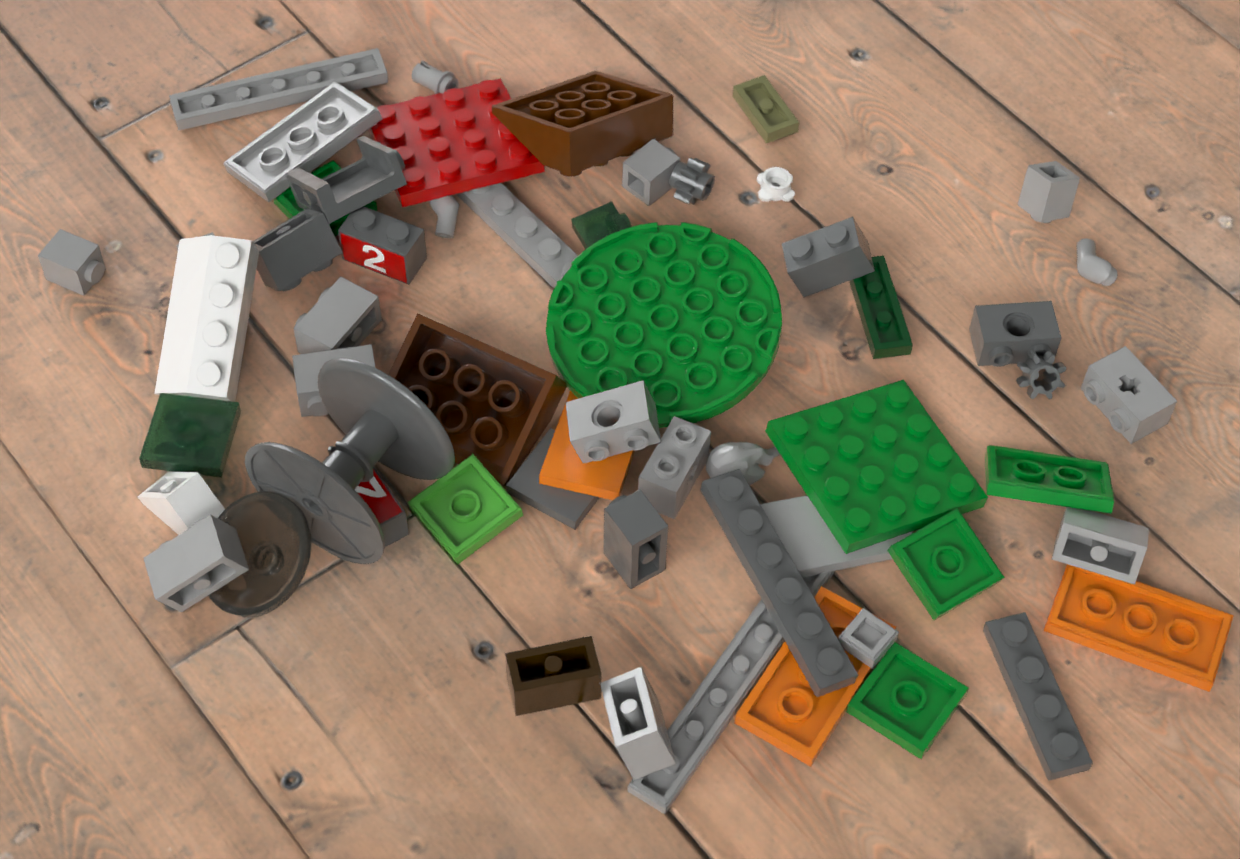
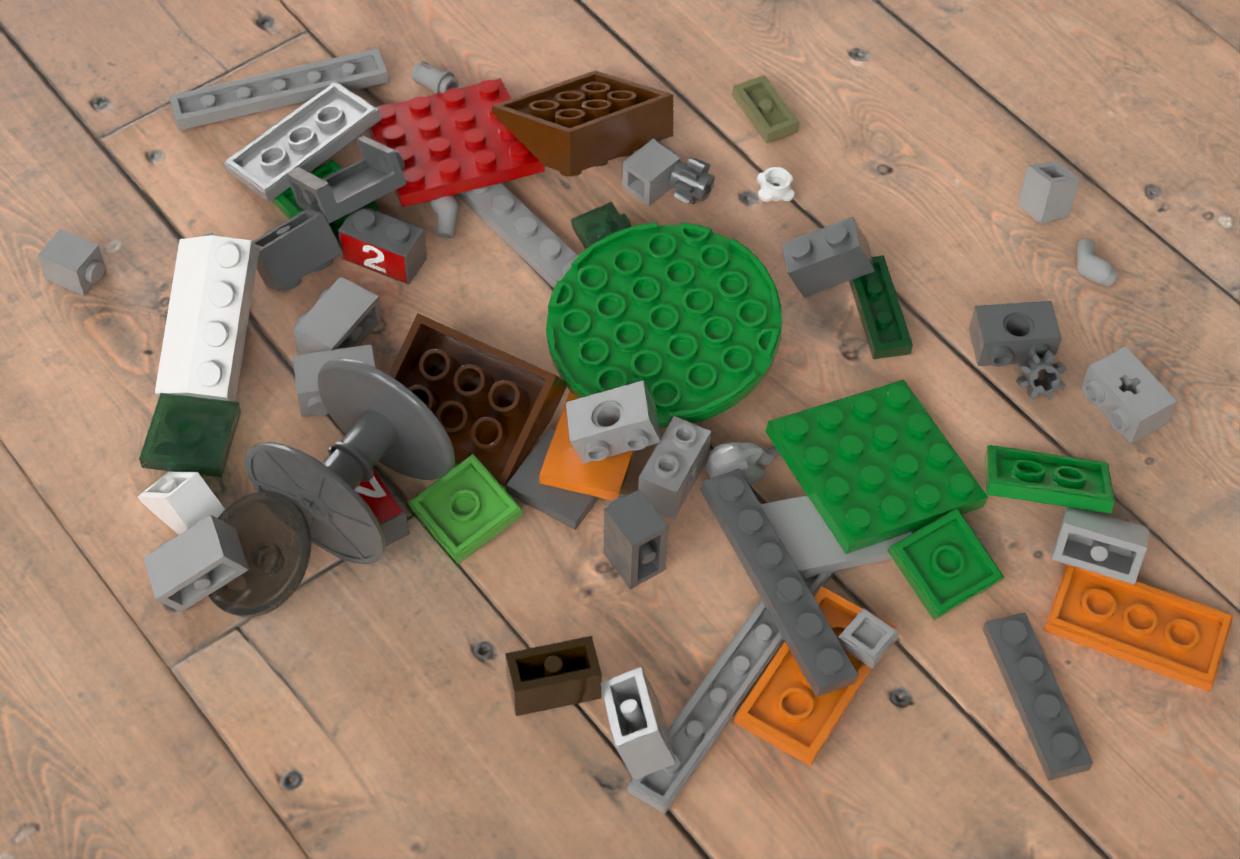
(907, 700): green plate -> none

